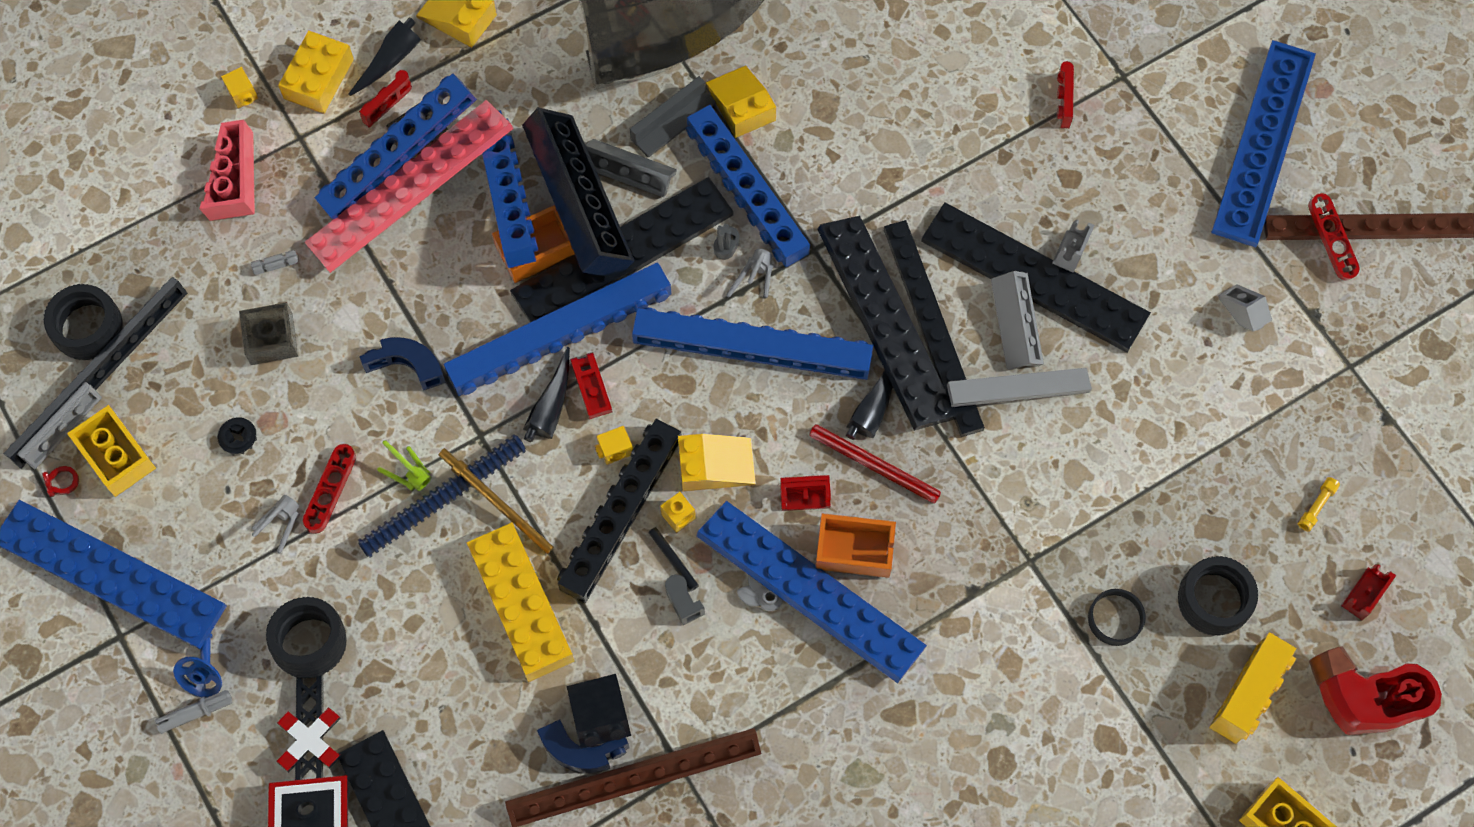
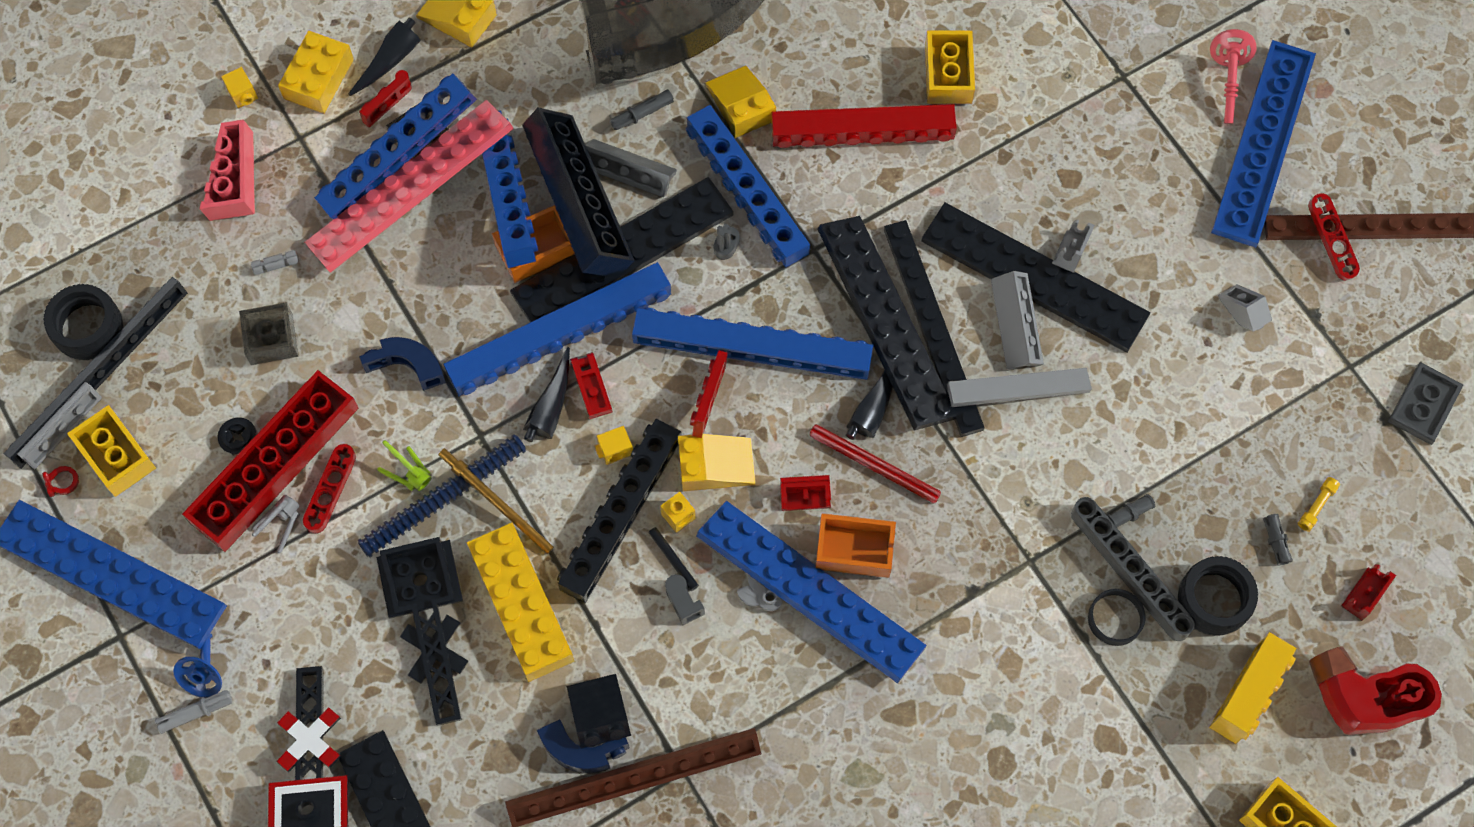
(271, 461): none -> red brick
(294, 613): black tyre -> none
(402, 597): none -> black piece
(643, 109): none -> dark grey axle
(670, 117): dark grey panel -> none
(705, 401): none -> red plate
(758, 263): light grey plant -> none
(863, 125): none -> red brick
(949, 67): none -> yellow brick
(1066, 94): red plate -> none
(1132, 510): none -> dark grey pin
(1134, 581): none -> dark grey beam
(1233, 56): none -> coral dish
(1277, 539): none -> dark grey pin
(1425, 403): none -> dark grey tile

